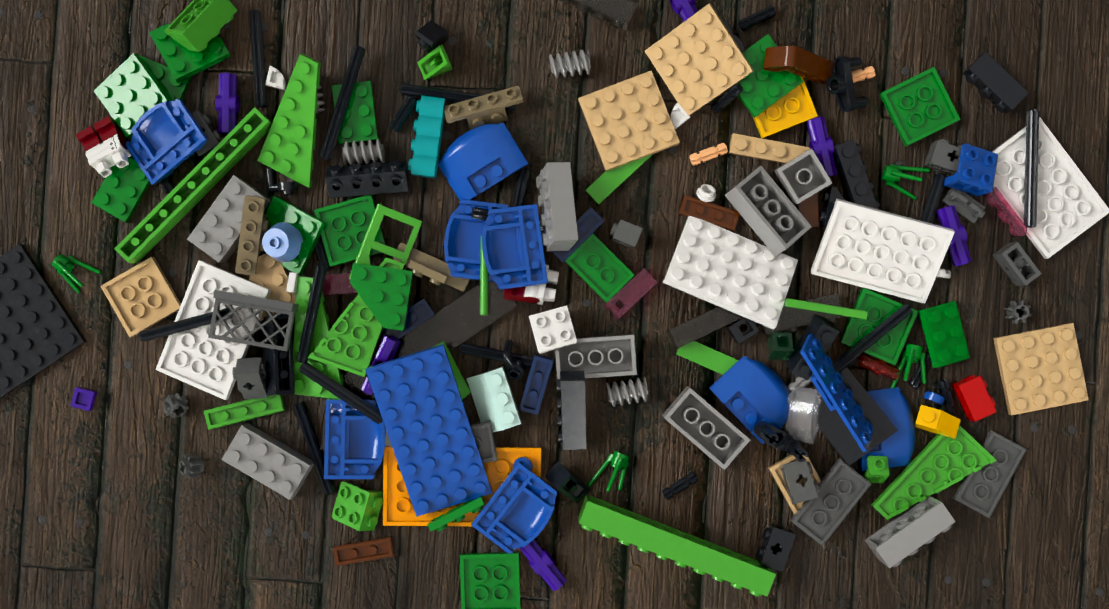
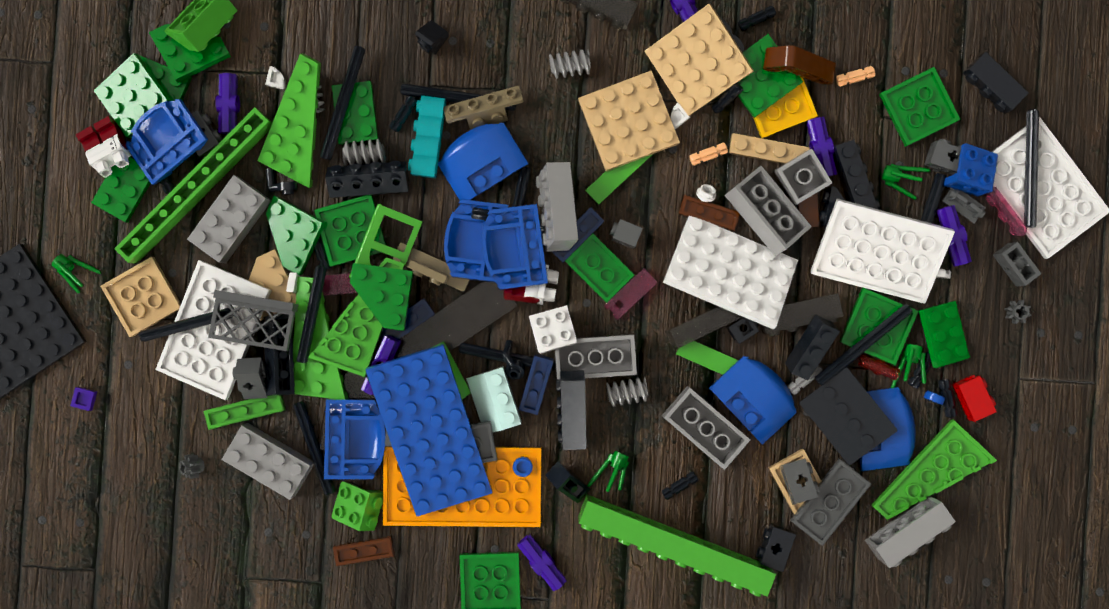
(175, 405): dark grey gear -> none
(252, 230): dark tan bracket -> none
(258, 58): black axle -> none
(282, 242): medium blue cone -> none
(341, 392): black axle -> none
(435, 63): bright green slope -> none
(456, 514): green plate -> none
(483, 284): bright green bar -> none
(517, 510): blue slope -> none
(780, 346): clear green brick -> none
(780, 439): black connector -> none
(803, 414): clear brick -> none
(823, 308): bright green tile -> none
(834, 392): blue bracket -> none
(842, 84): black connector -> none
(877, 469): bright green bracket -> none
(937, 422): yellow slope -> none
(985, 487): dark grey tile -> none
(1041, 369): tan plate -> none

